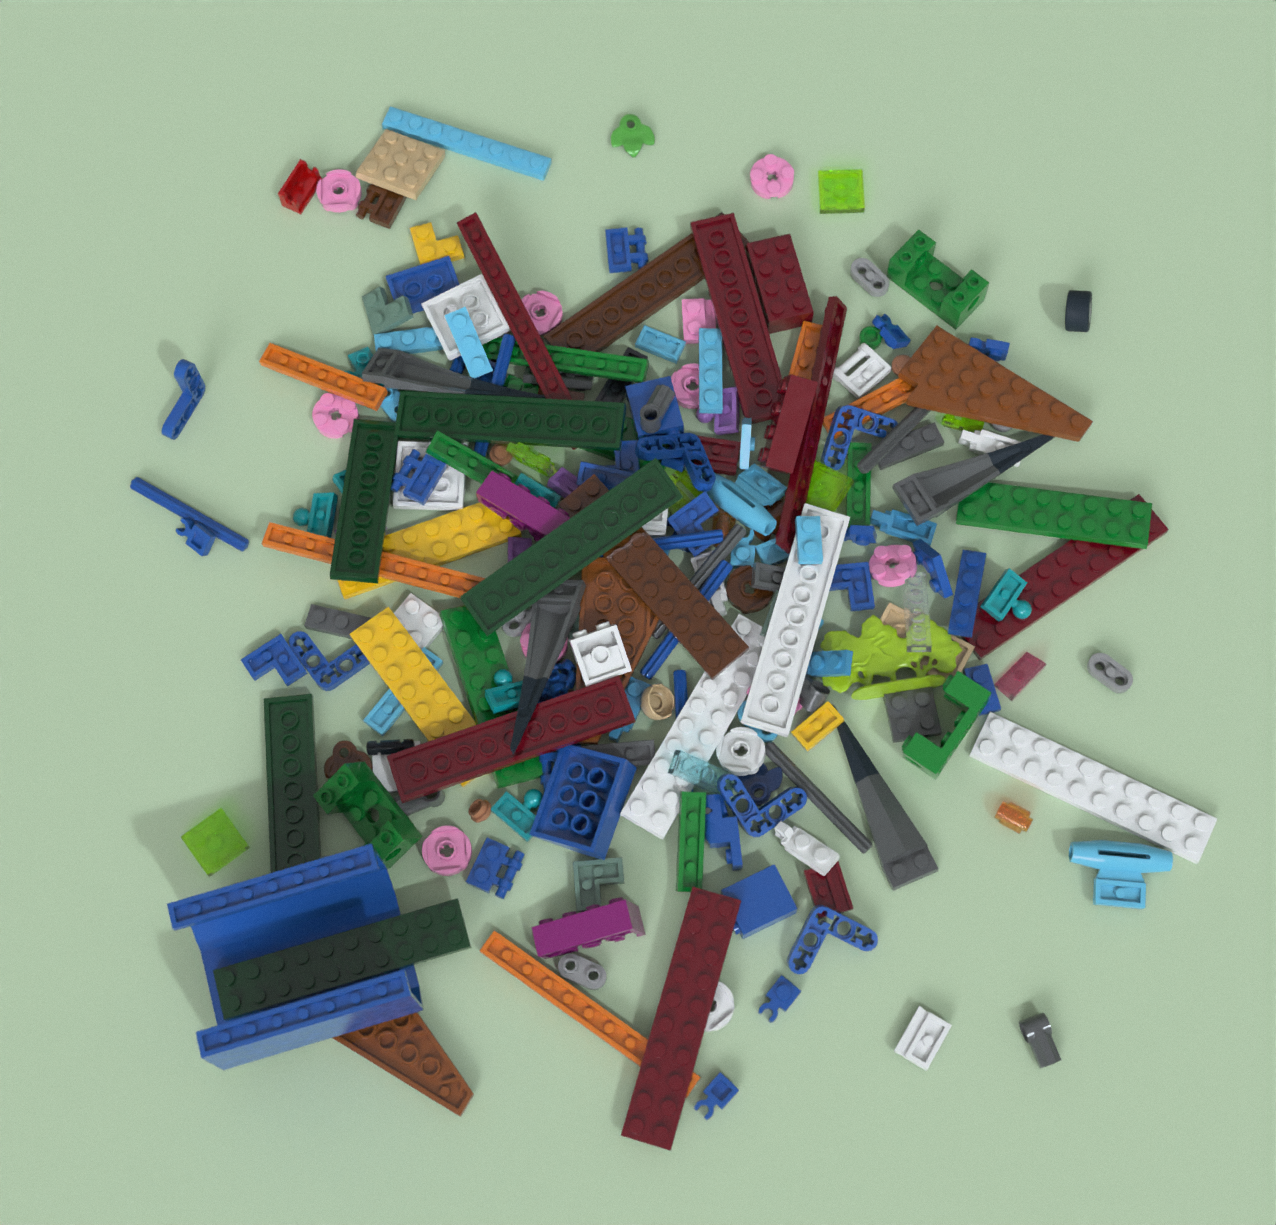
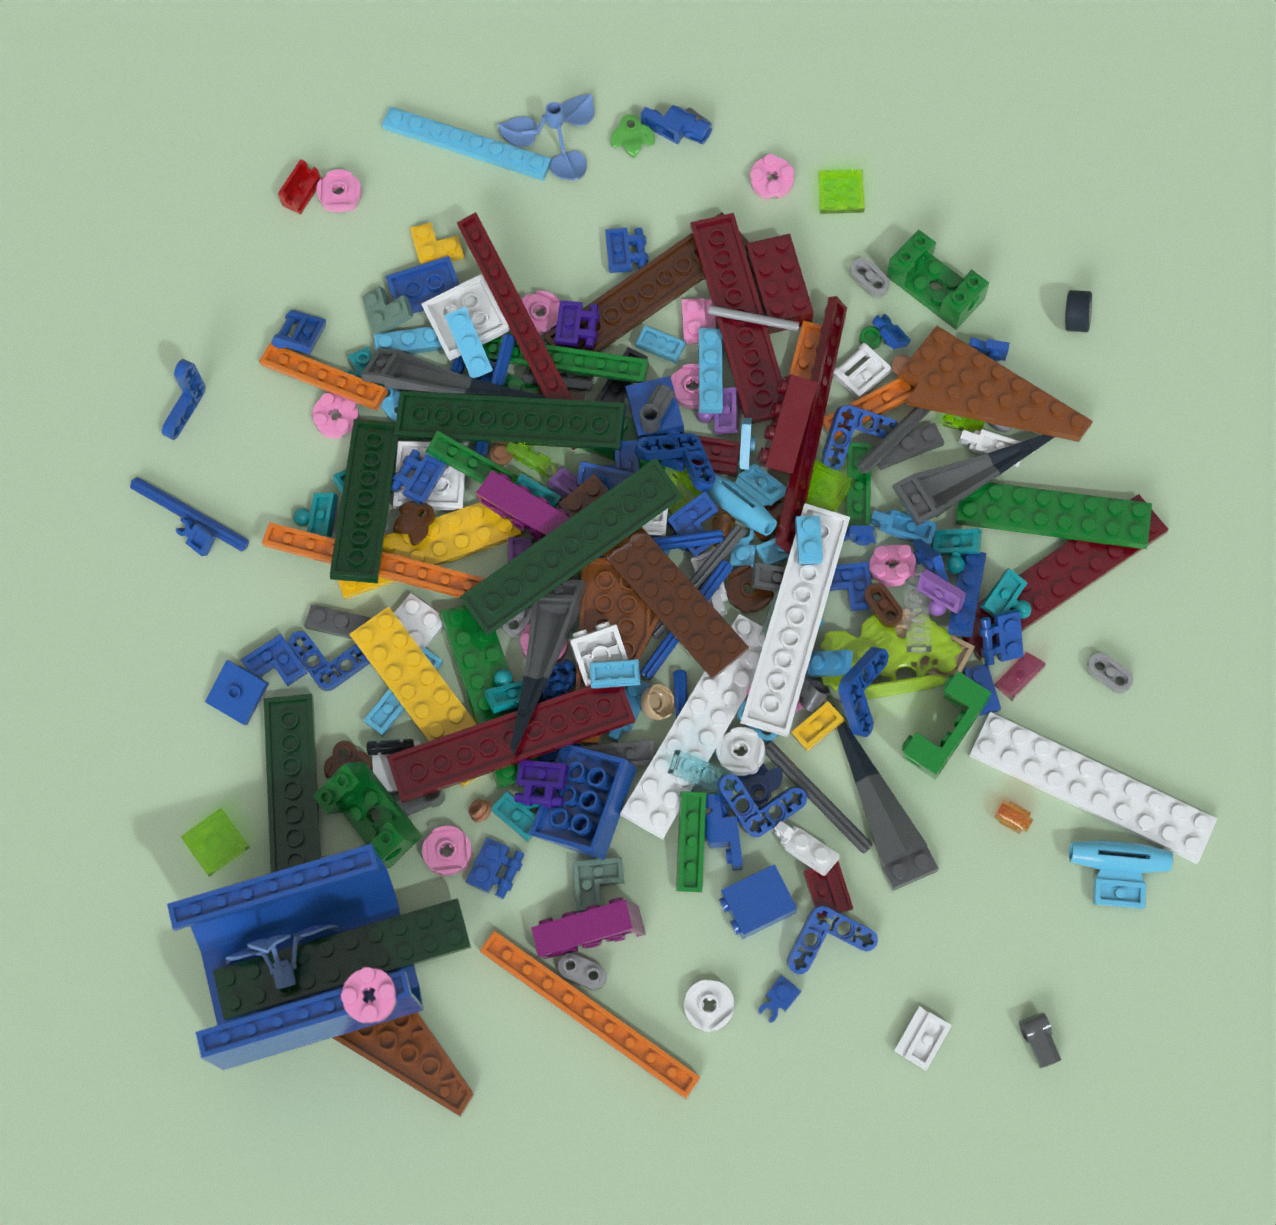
(237, 692): none -> blue plate
(281, 969): none -> medium blue plant
(304, 336): none -> blue plate
(353, 995): none -> bright pink plate
(386, 208): reddish brown plate -> none
(400, 164): tan plate -> none
(413, 523): none -> reddish brown plate
(522, 132): none -> medium blue plant
(541, 775): none -> dark purple plate
(569, 323): none -> dark purple plate
(614, 673): none -> medium azure plate
(678, 124): none -> blue plate
(681, 1019): dark red plate -> none
(718, 1093): blue plate -> none
(753, 318): none -> light grey bar
(852, 690): none -> blue beam
(885, 605): none -> reddish brown plate
(912, 713): dark grey plate -> none
(941, 592): none -> medium lavender plate
(957, 542): none -> teal plate
(1008, 637): none -> blue plate

